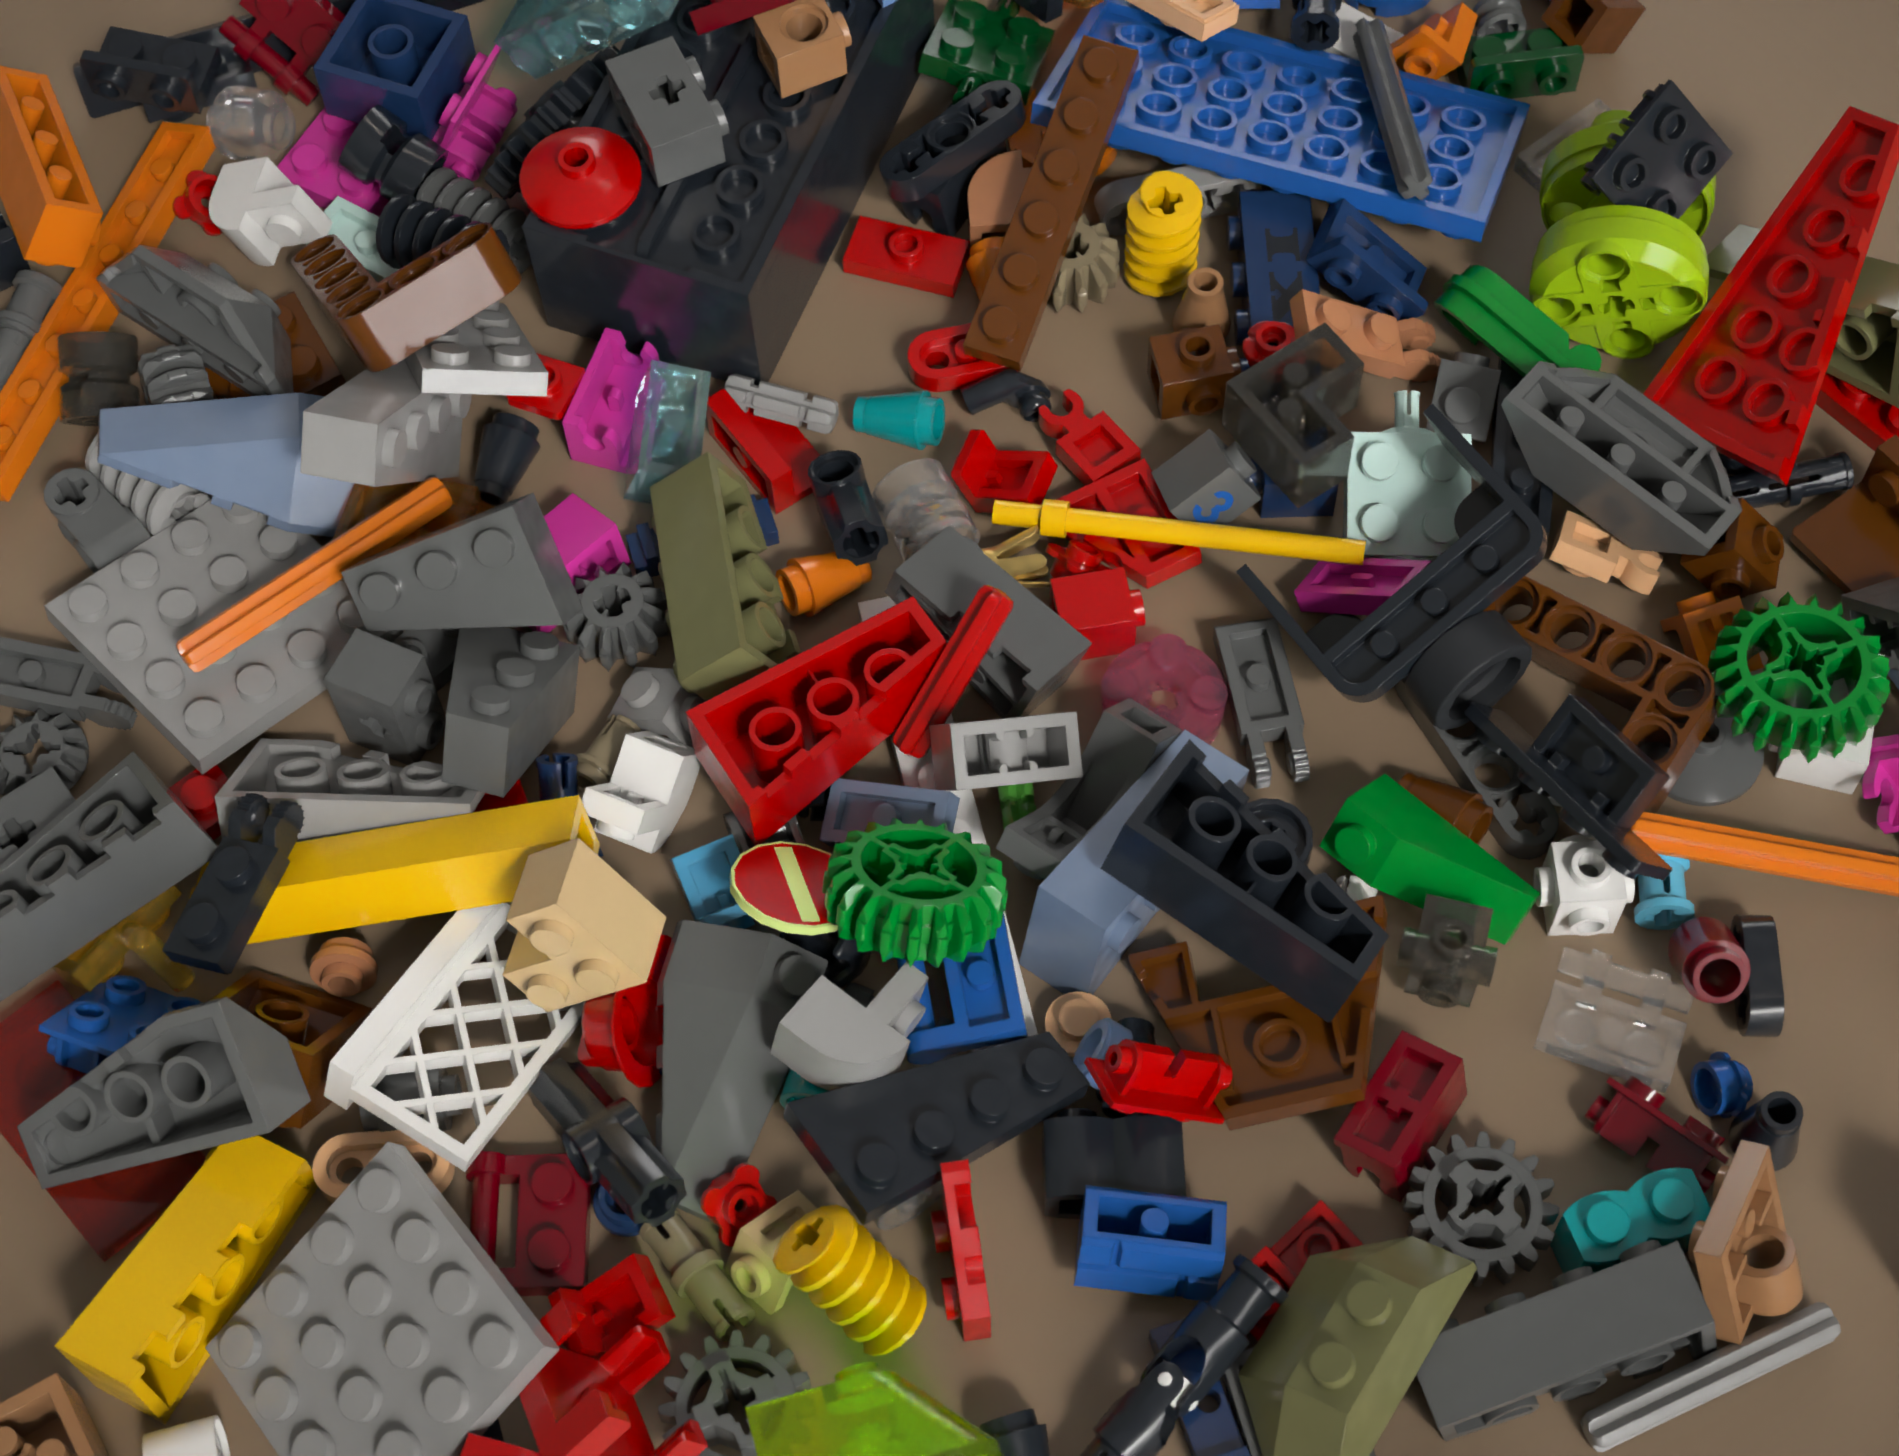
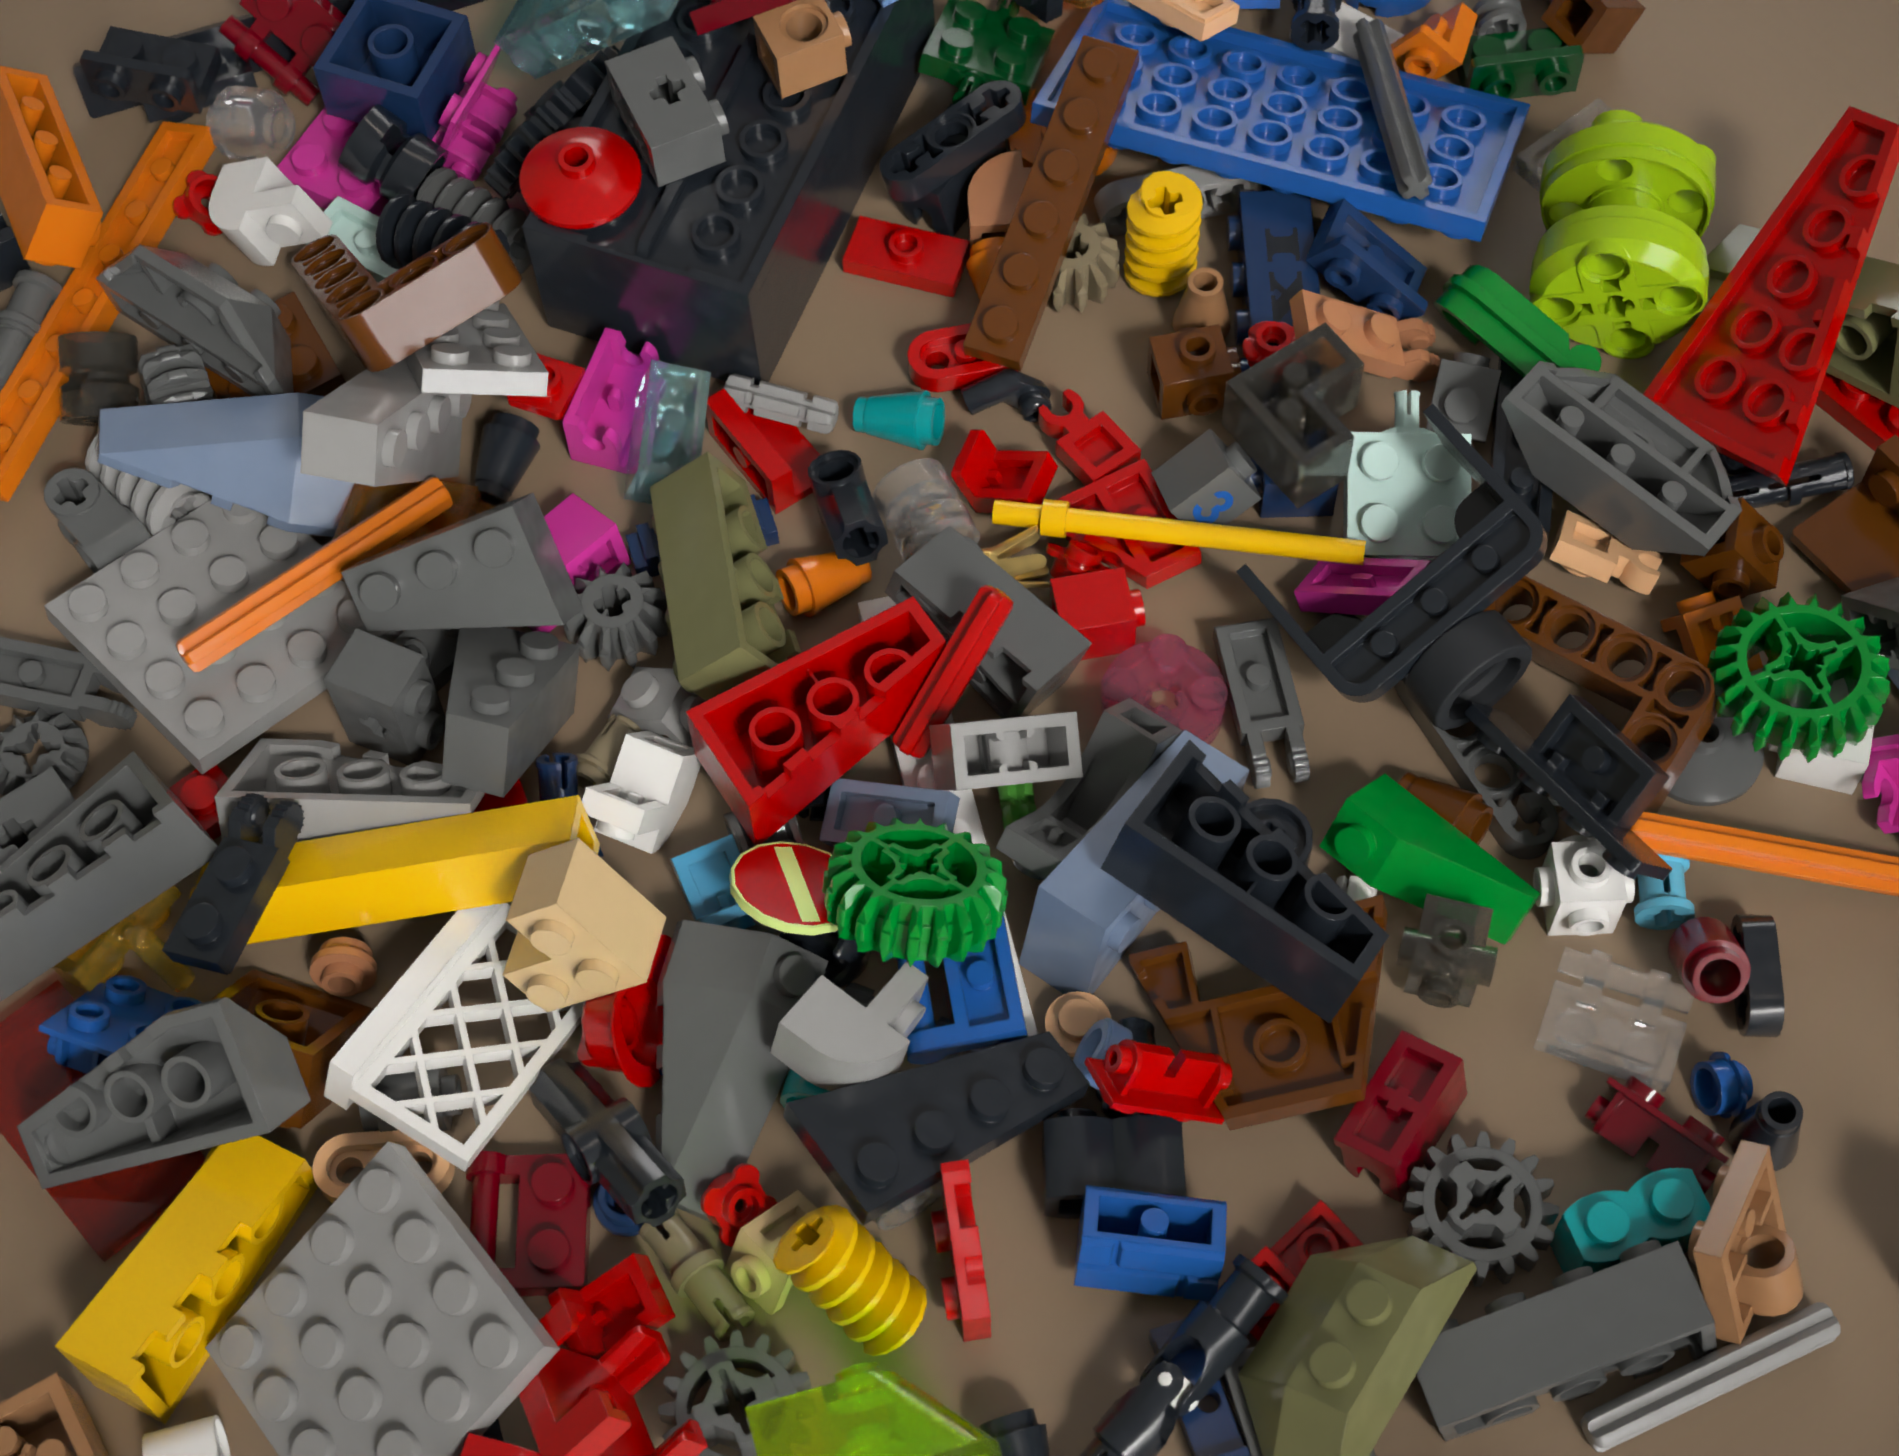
(1661, 157): black hinge -> none

